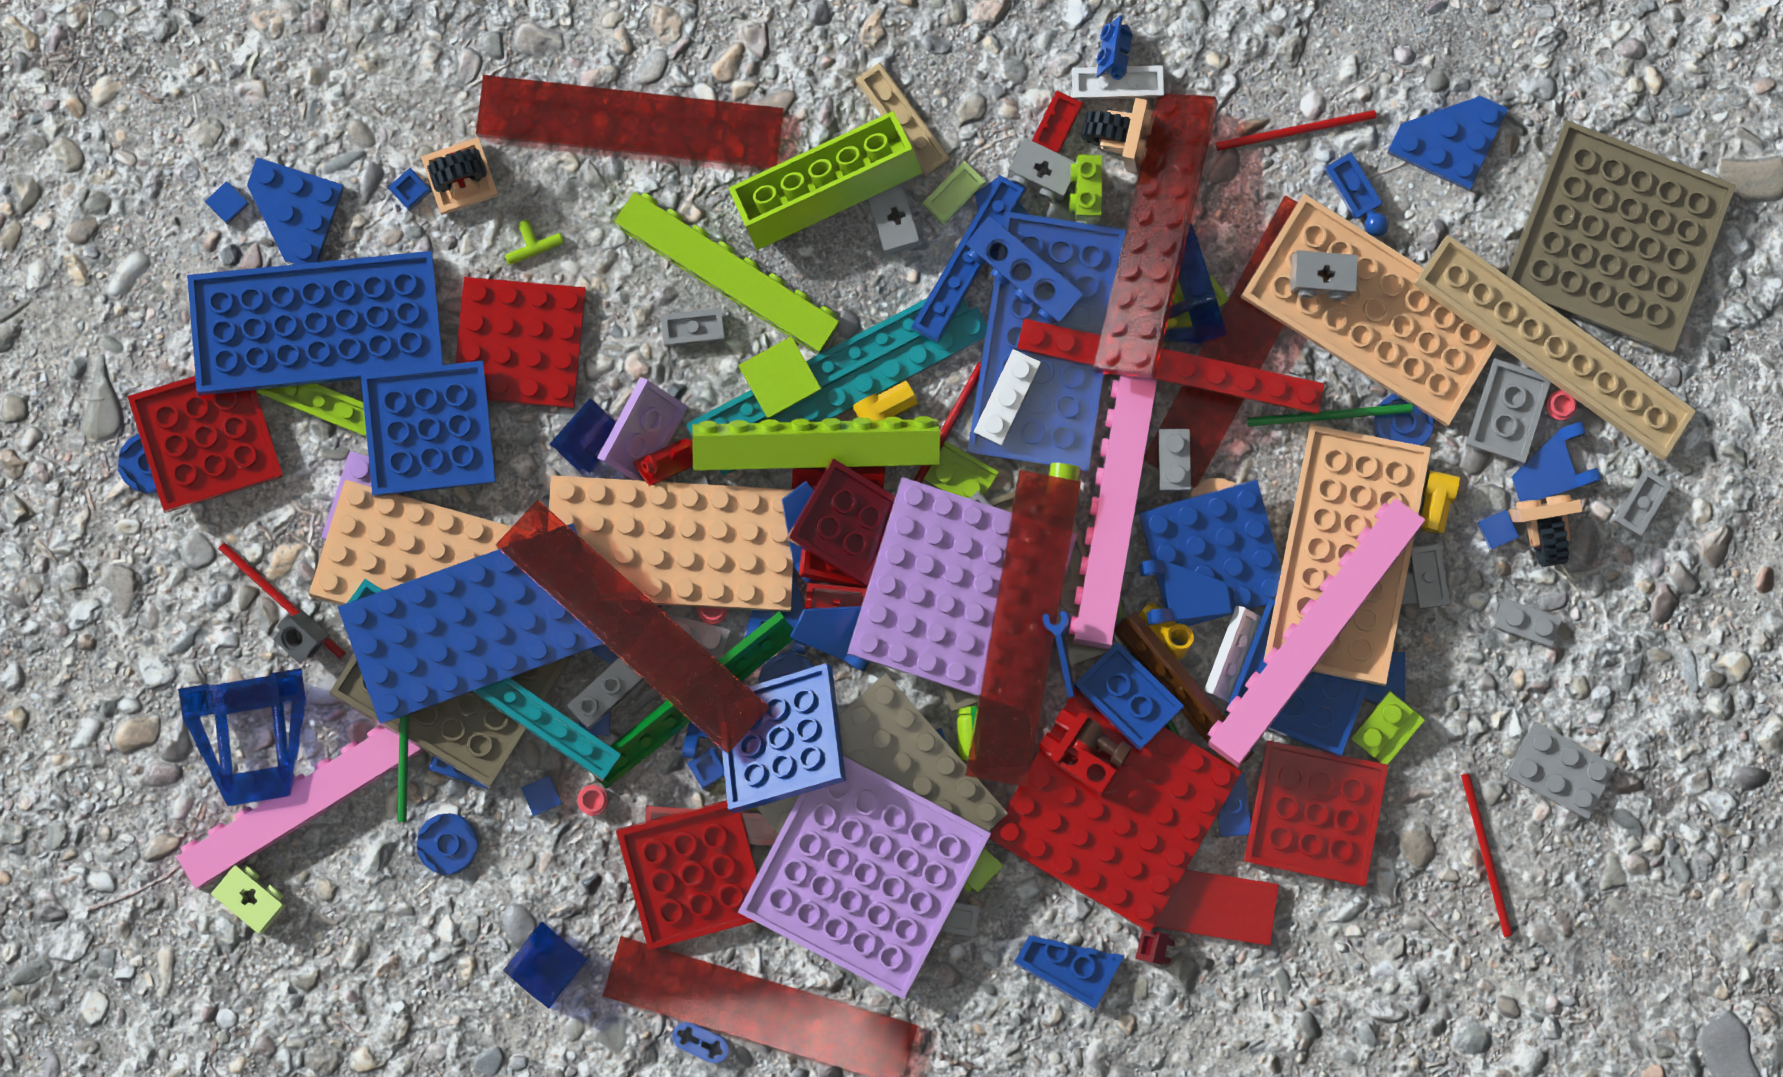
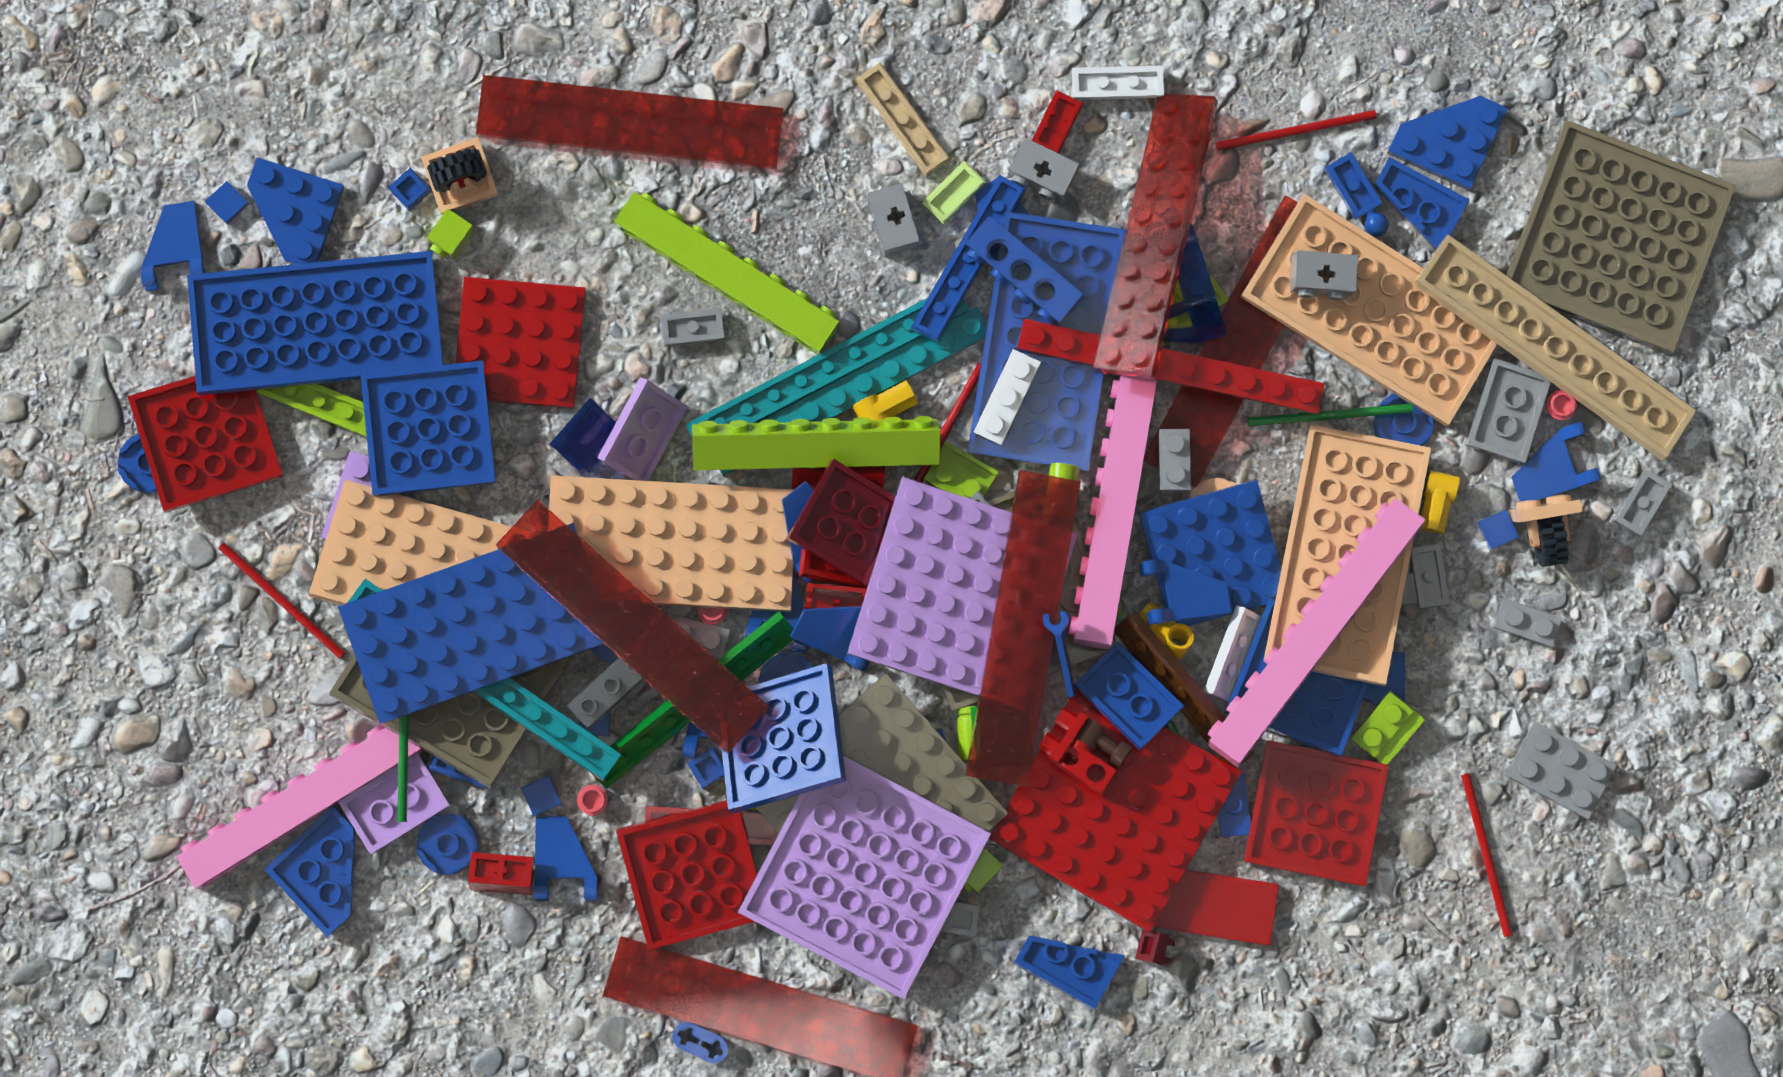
(173, 242): none -> blue flag
(232, 895): yellowish green brick -> none
(240, 697): clear blue windscreen -> none
(312, 636): dark grey brick -> none
(319, 871): none -> blue plate
(375, 805): none -> lavender plate
(450, 235): none -> lime brick
(501, 873): none -> red hinge
(532, 246): lime piece -> none
(546, 965): clear blue slope -> none
(560, 857): none -> blue flag
(666, 462): red hinge -> none
(779, 377): lime tile -> none
(825, 180): lime brick -> none
(1088, 188): lime plate -> none
(1115, 39): blue hinge -> none
(1121, 132): plate -> none
(1422, 201): none -> blue wing

